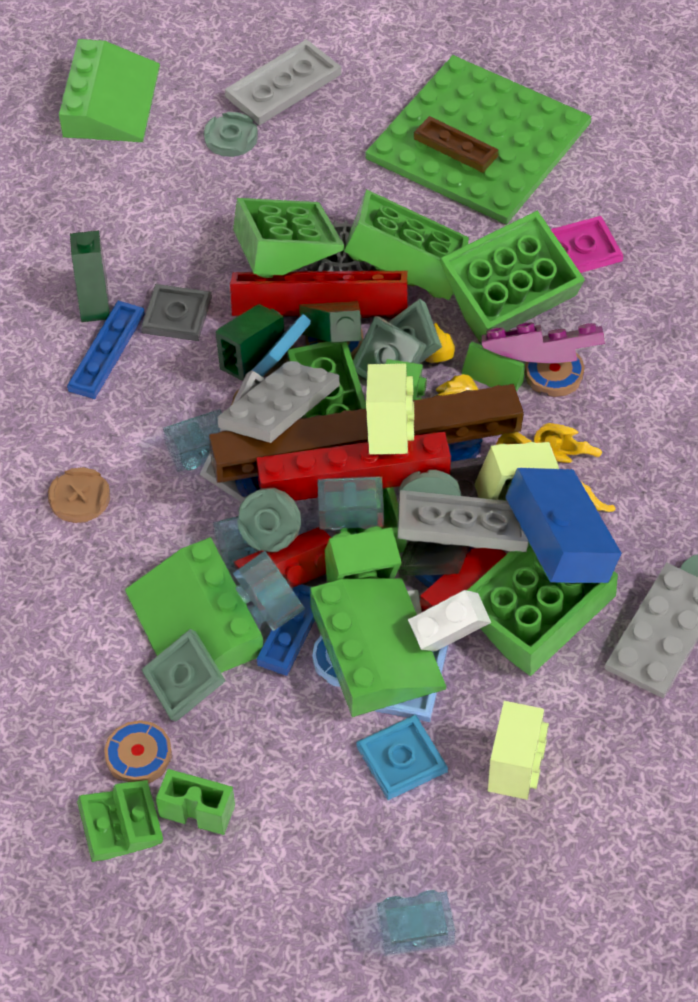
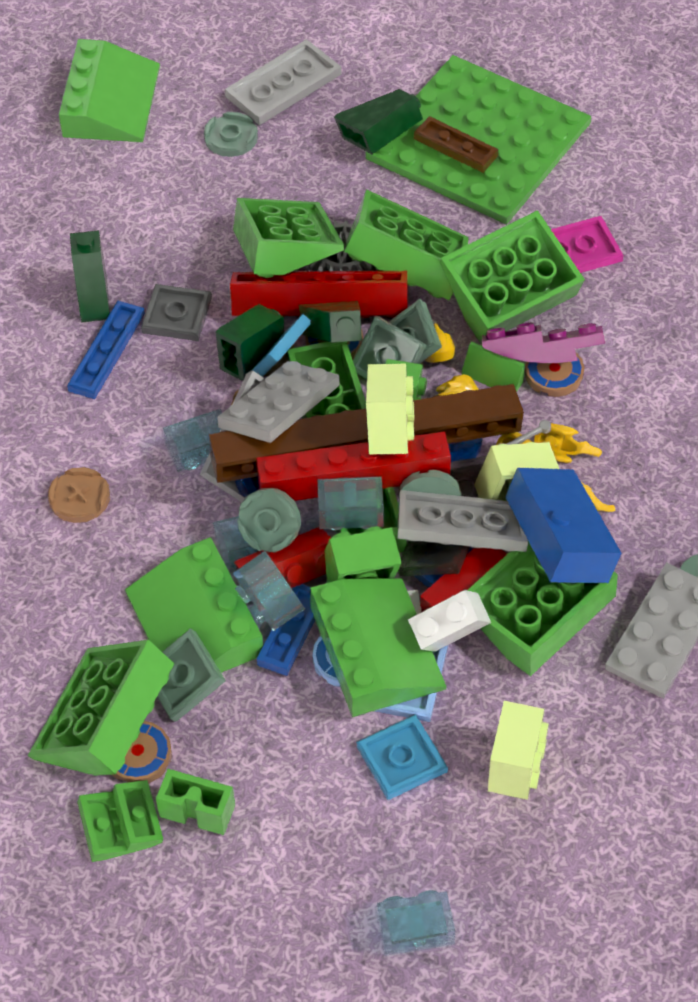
(103, 708): none -> bright green slope
(379, 120): none -> dark green slope
(544, 427): none -> light grey hinge

